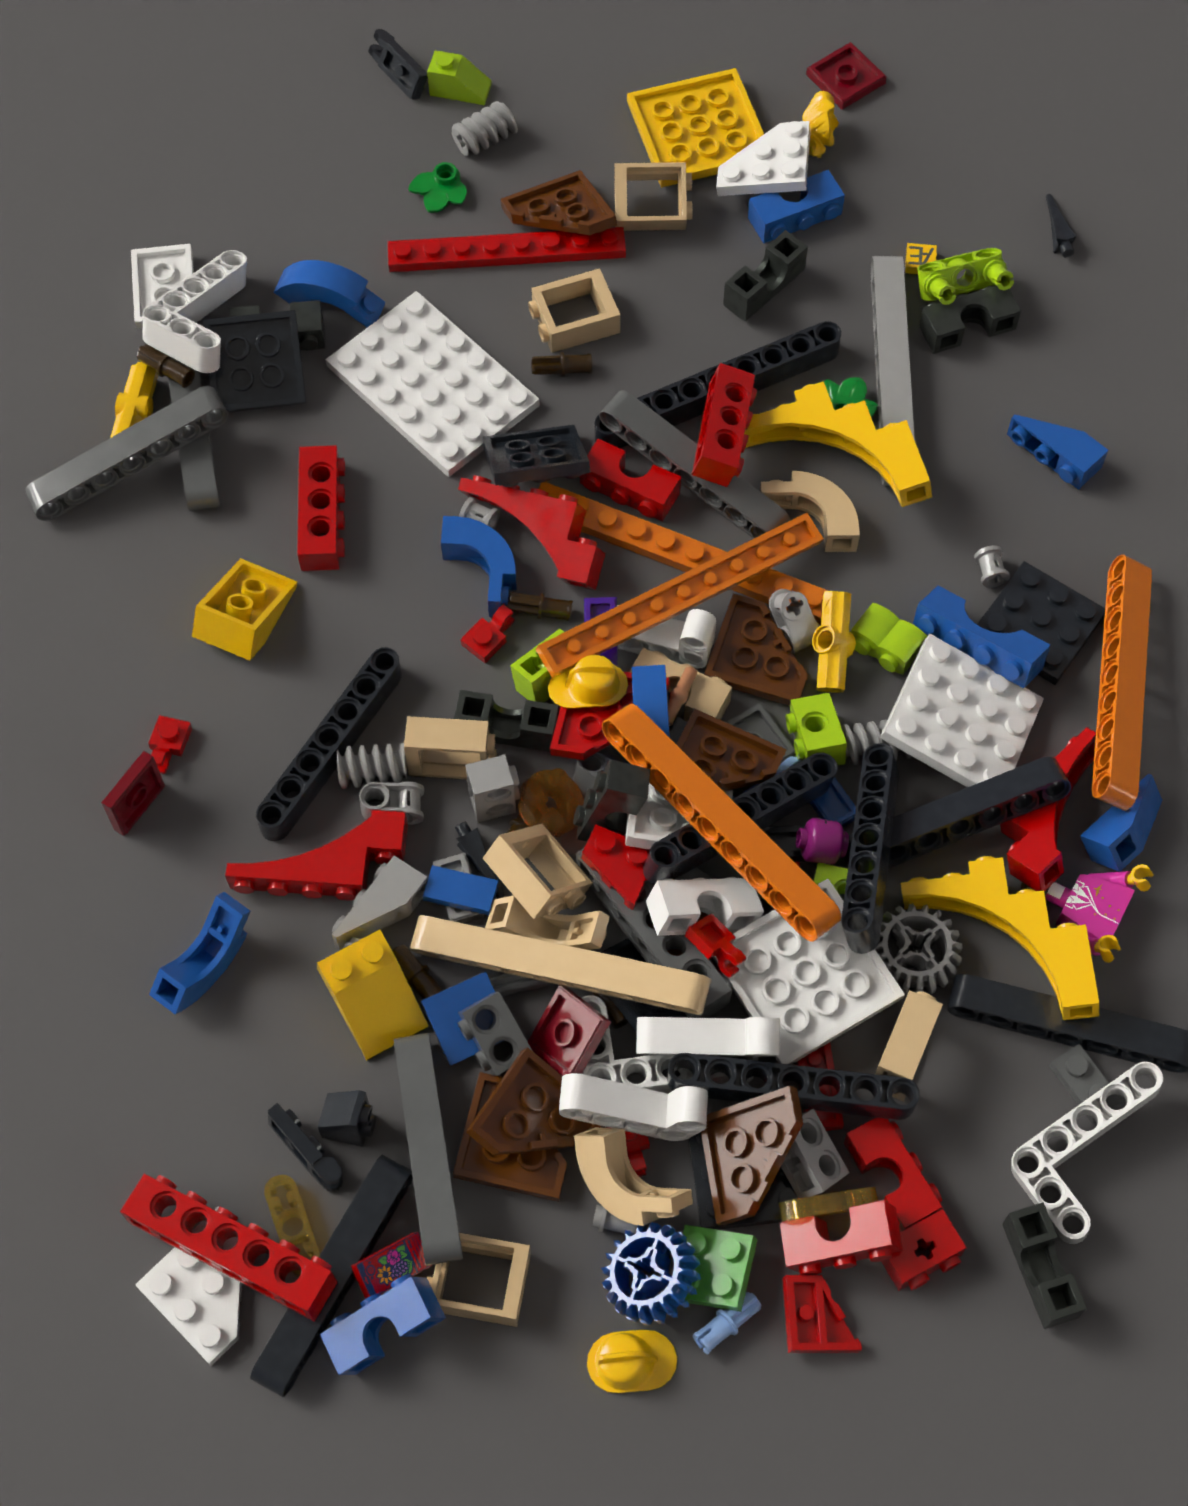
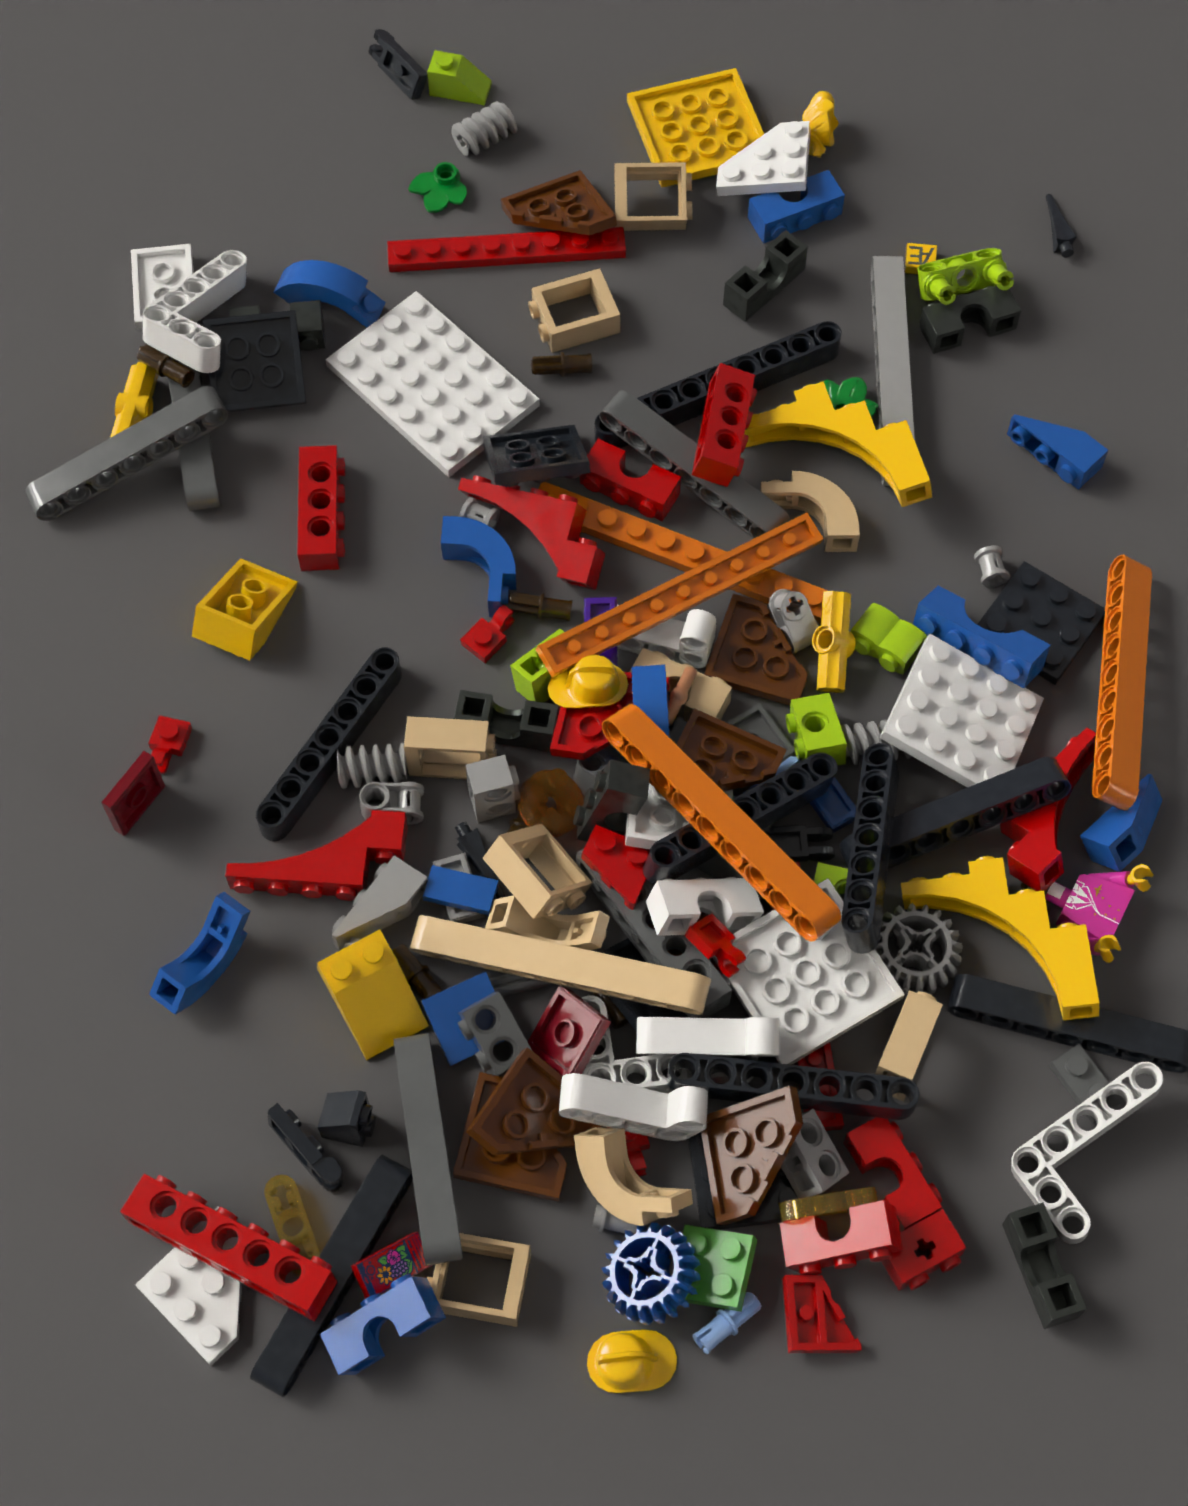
(822, 841): magenta head -> none
(846, 75): dark red tile -> none

